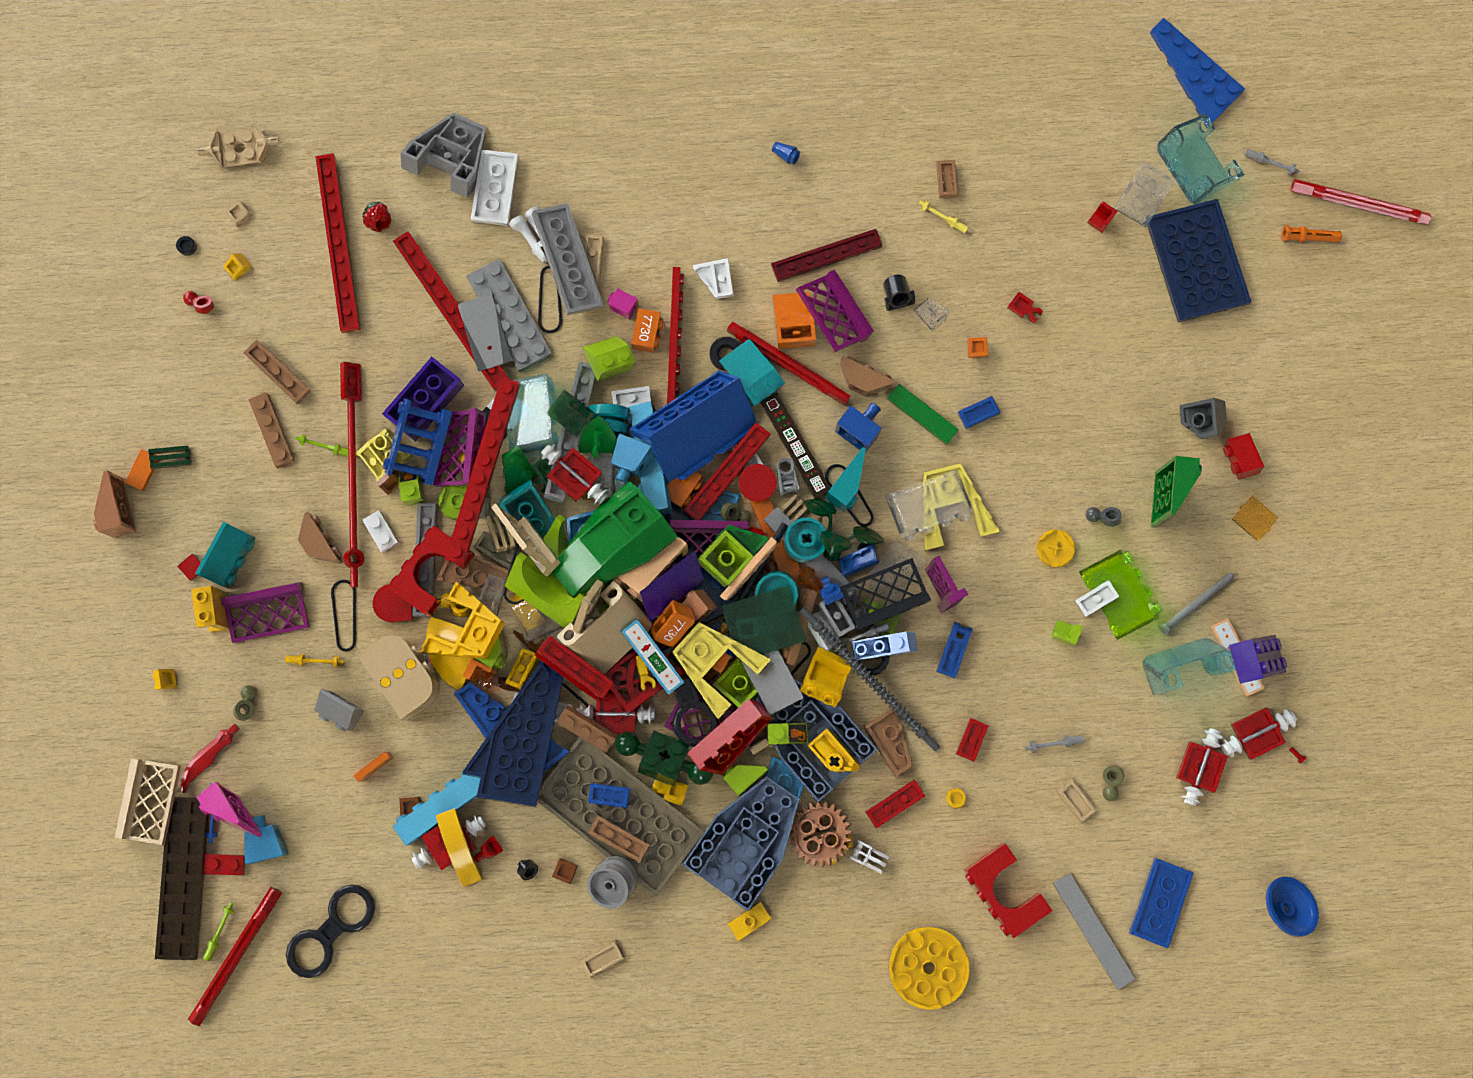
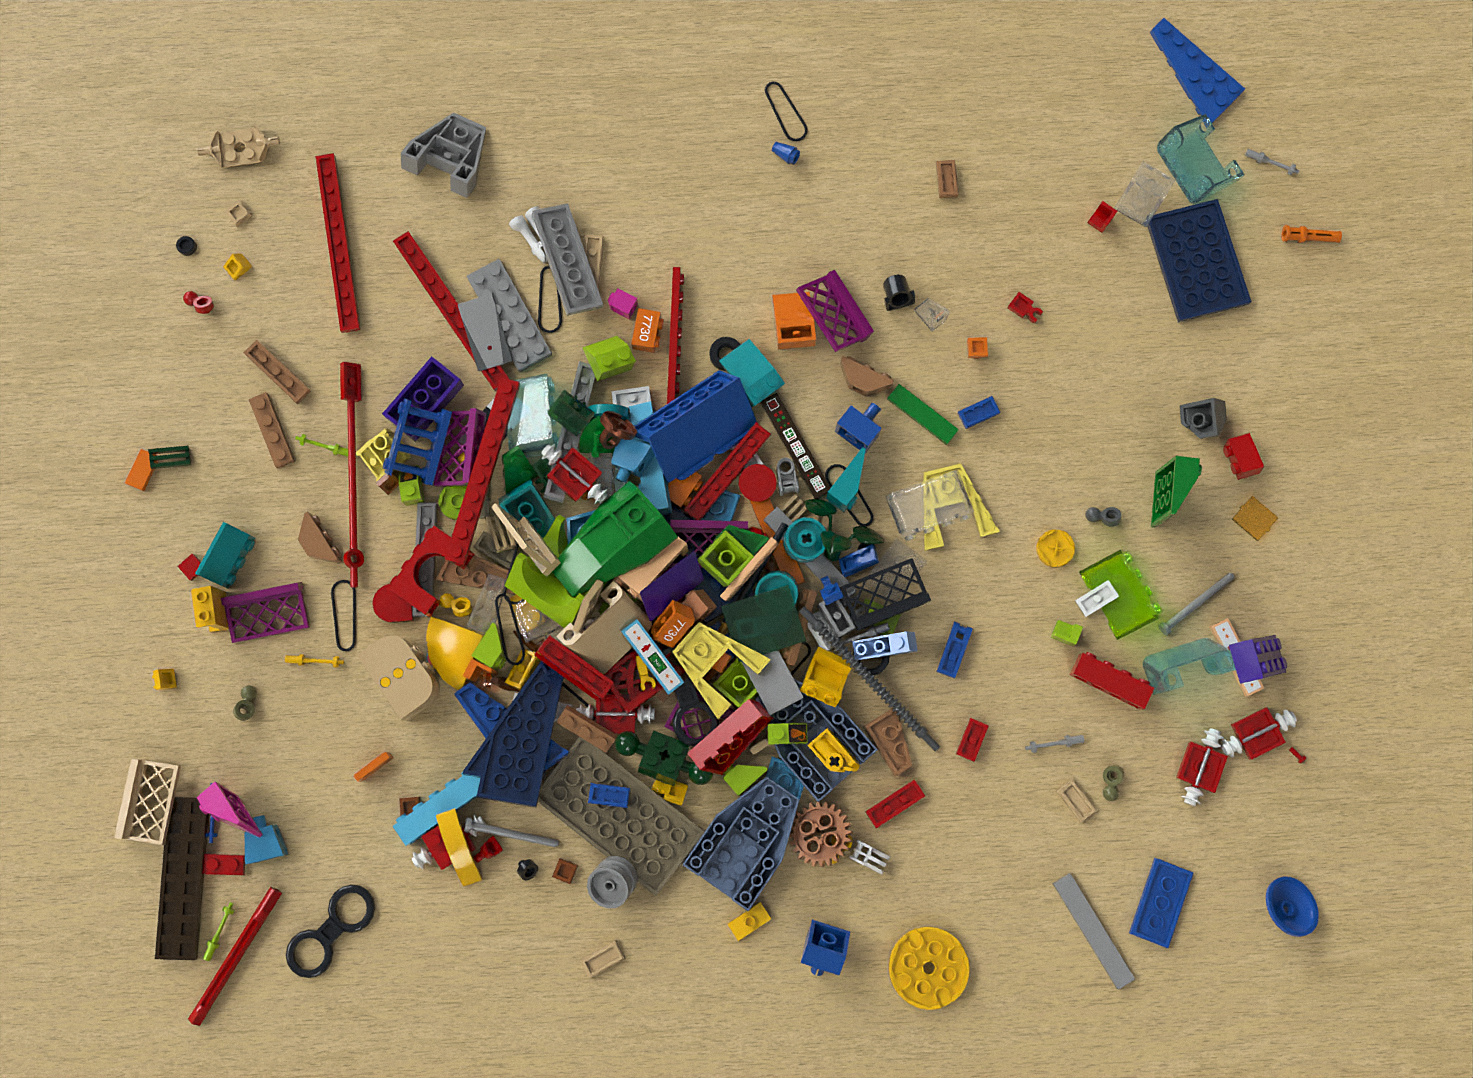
(112, 507): nougat slope -> none
(205, 756): red sword -> none
(338, 710): light grey slope -> none
(376, 217): red piece -> none
(380, 531): white plate -> none
(469, 825): none -> light grey bar
(477, 635): yellow wing -> none
(494, 187): white plate -> none
(501, 631): none -> black piece
(615, 428): none -> copper tile
(618, 838): medium nougat plate -> none
(716, 277): white wing -> none
(735, 513): olive plate -> none
(773, 107): none -> black piece
(790, 364): red piece -> none
(809, 578): clear orange cone -> none
(825, 948): none -> blue brick
(826, 255): dark red tile -> none
(944, 585): magenta fence -> none
(954, 223): light yellow piece -> none
(955, 798): yellow tile -> none
(1013, 919): red arch -> none
(1112, 681): none -> red brick
(1360, 201): piece -> none

